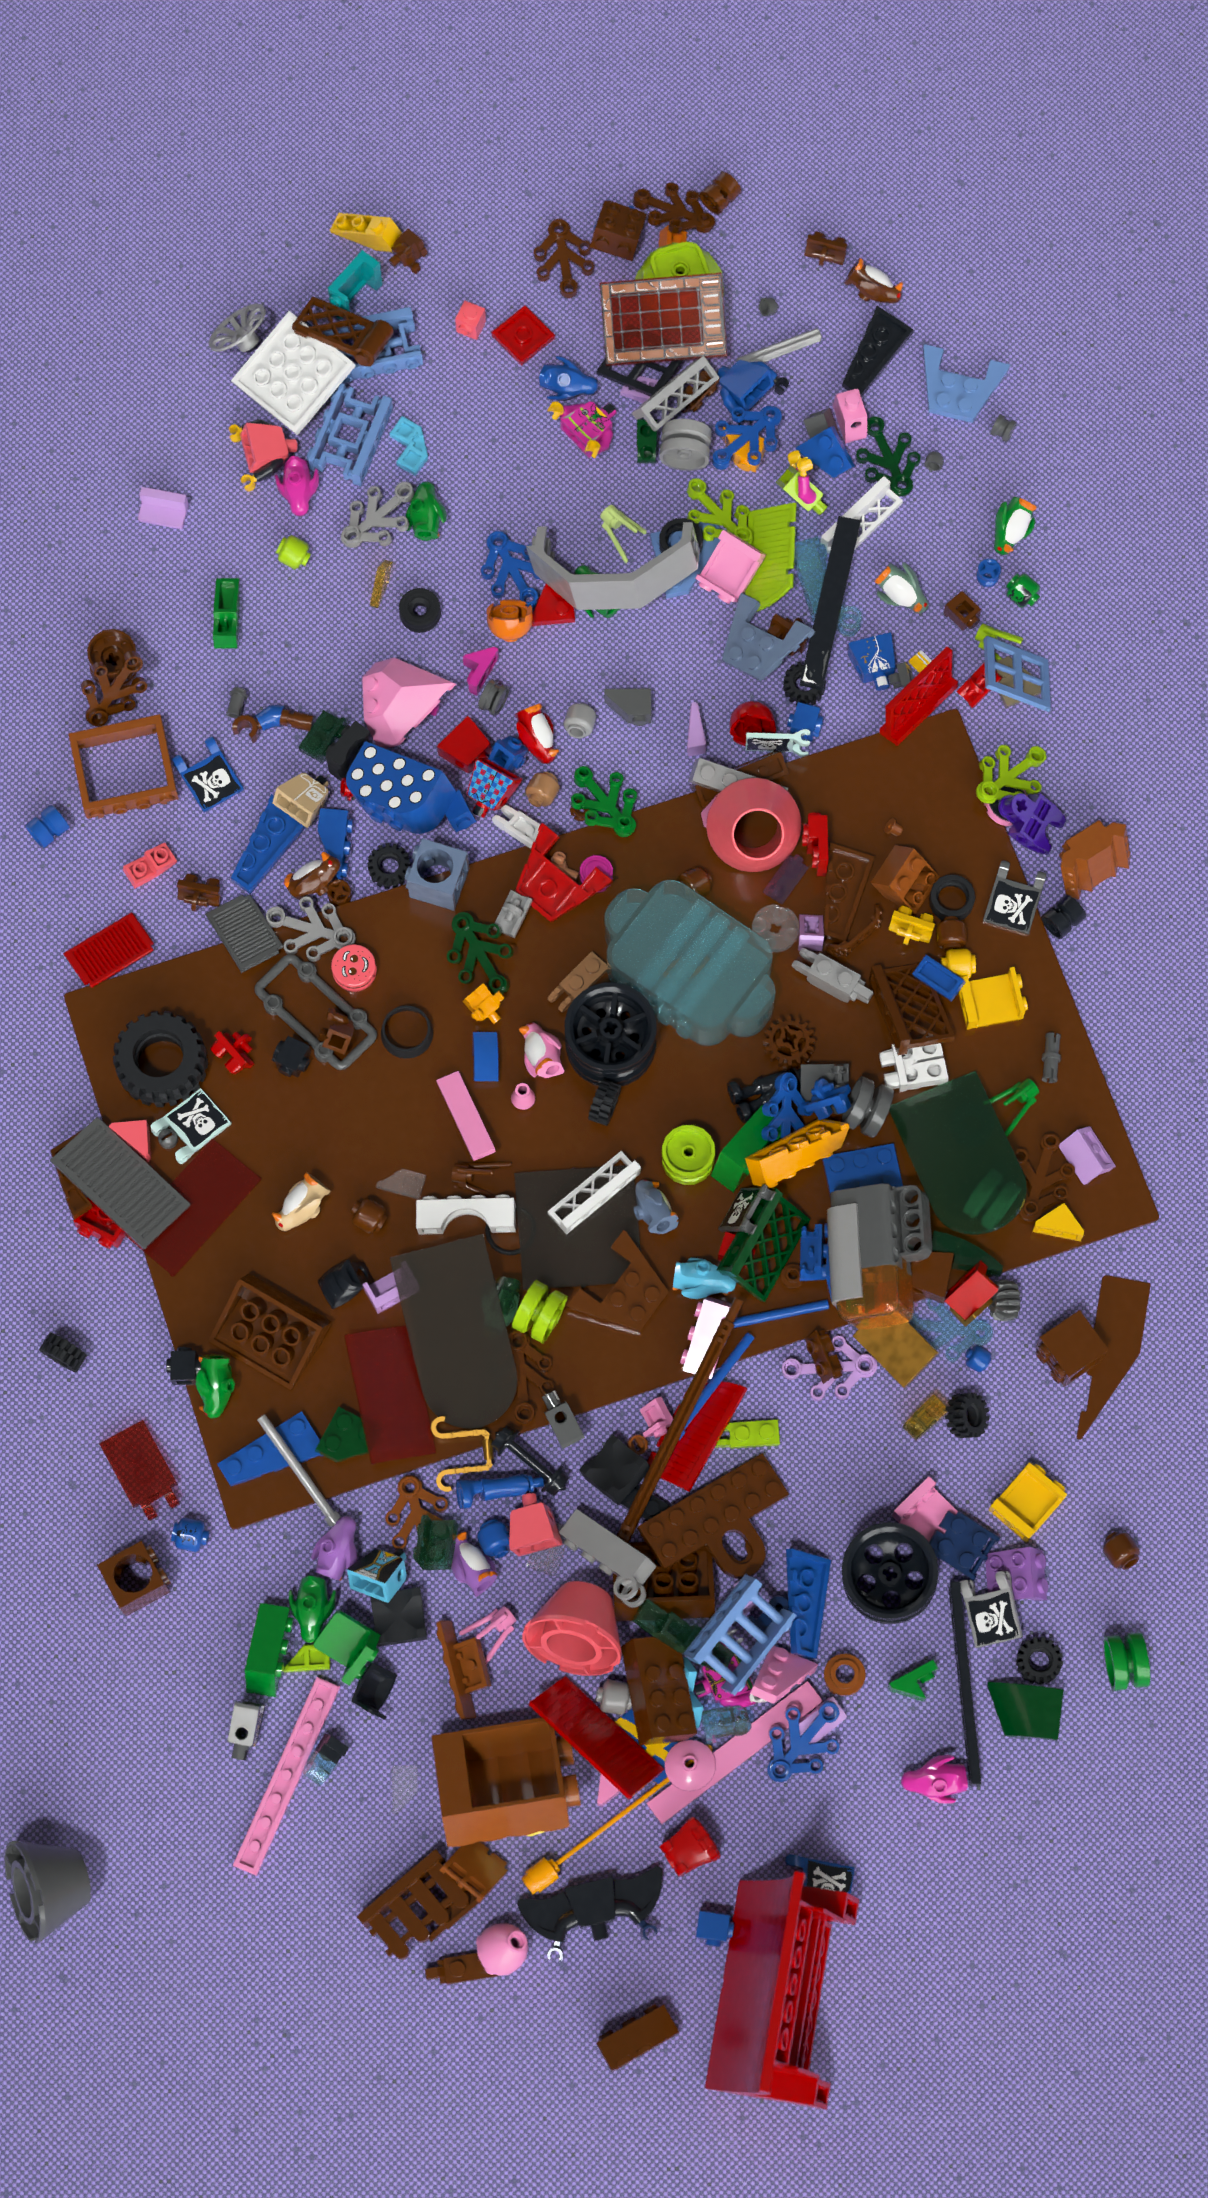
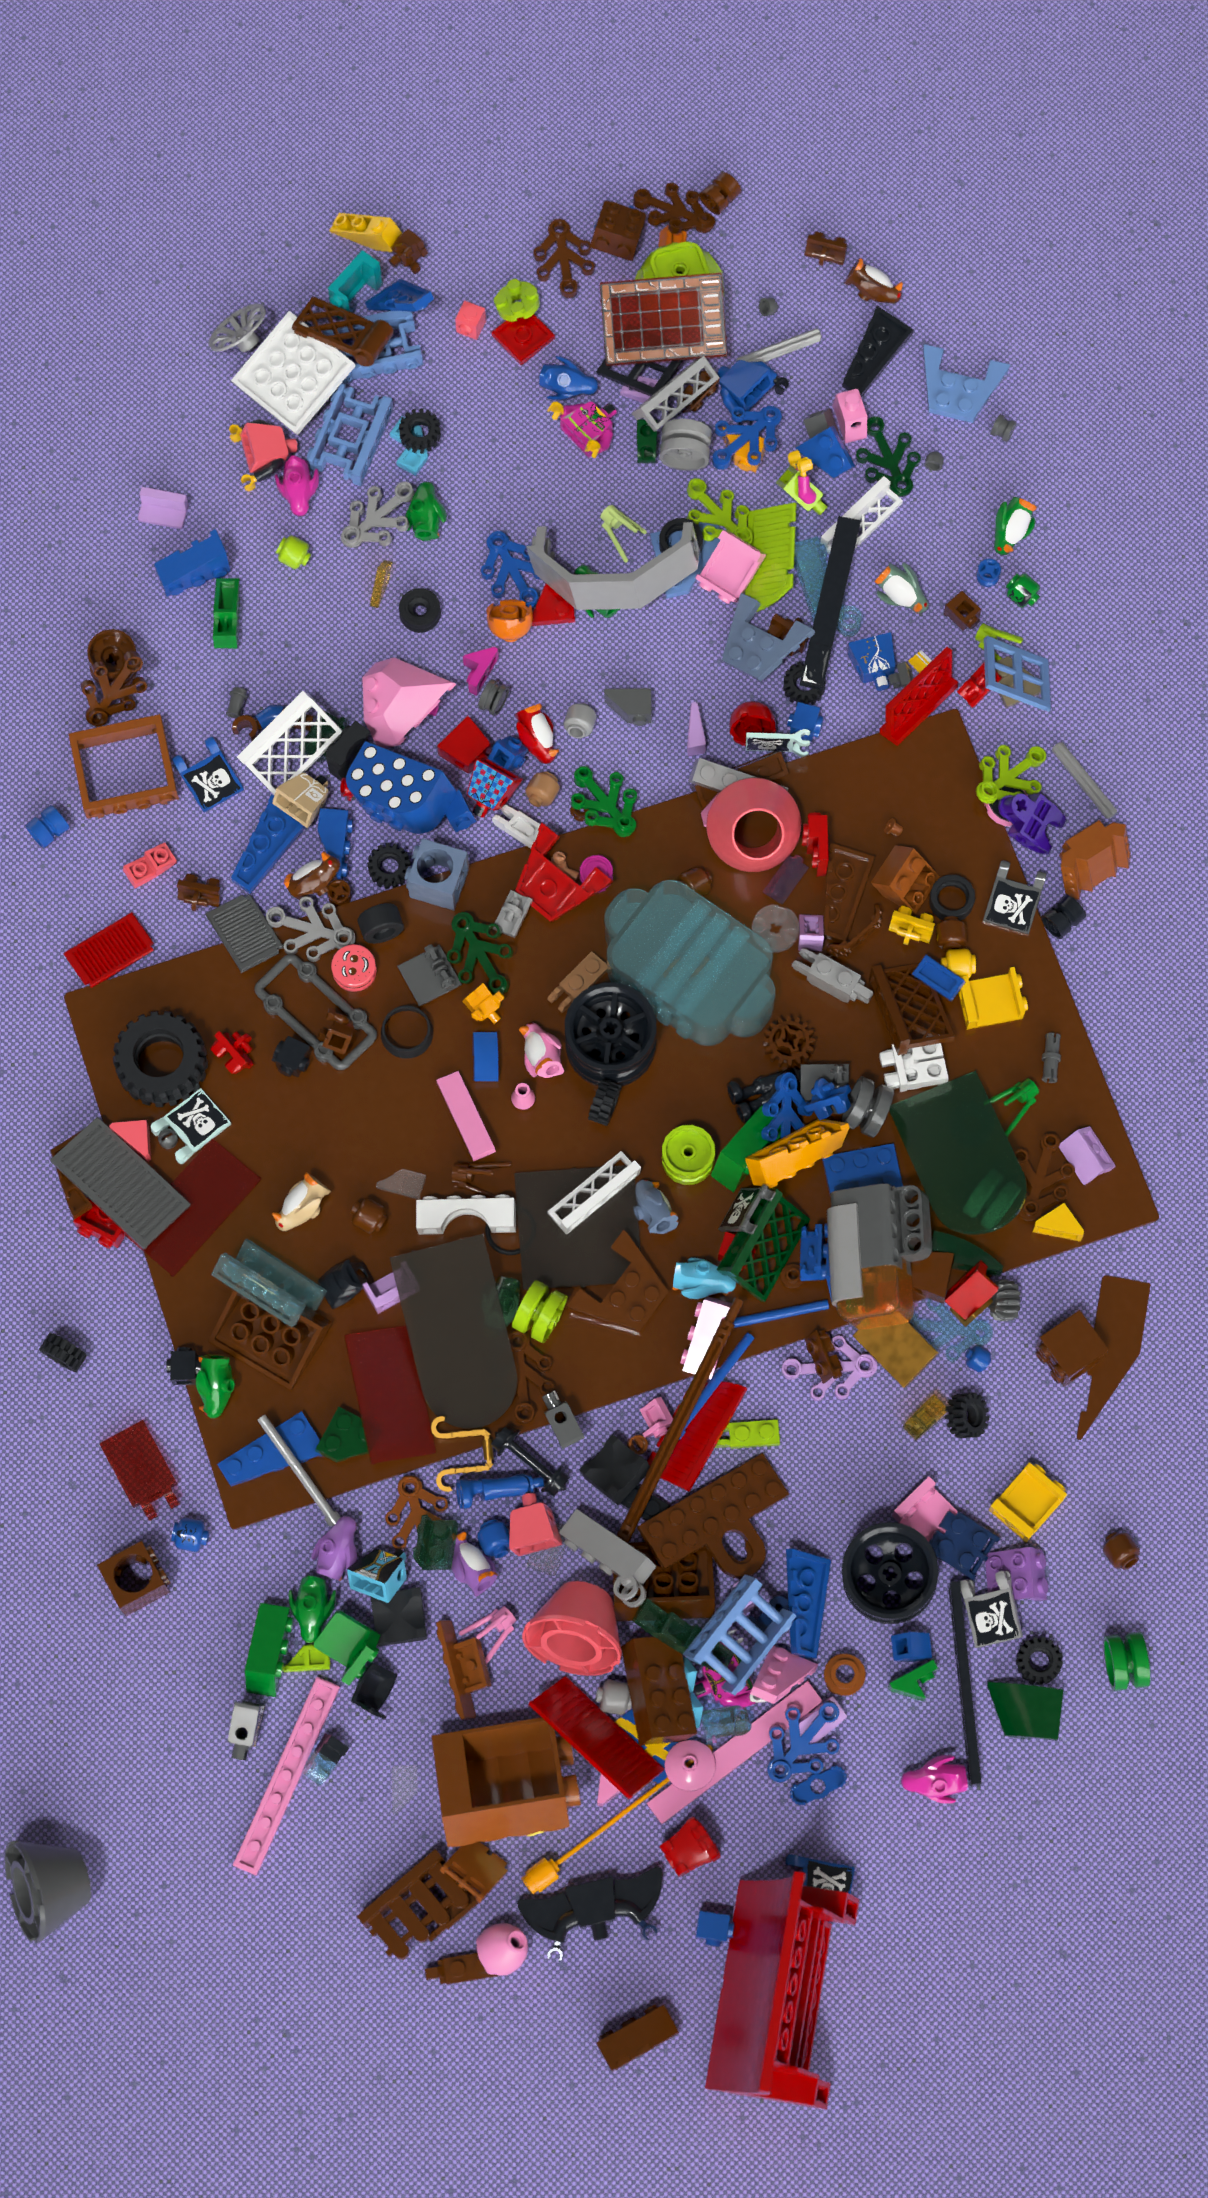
(193, 566): none -> blue wedge
(269, 1282): none -> clear light blue fence
(280, 726): none -> white fence
(380, 923): none -> black tyre
(400, 297): none -> blue wing
(415, 419): none -> black tyre
(429, 975): none -> dark grey hinge
(514, 291): none -> lime plate
(833, 1779): none -> blue piece
(911, 1647): none -> blue brick
(1084, 780): none -> light grey axle

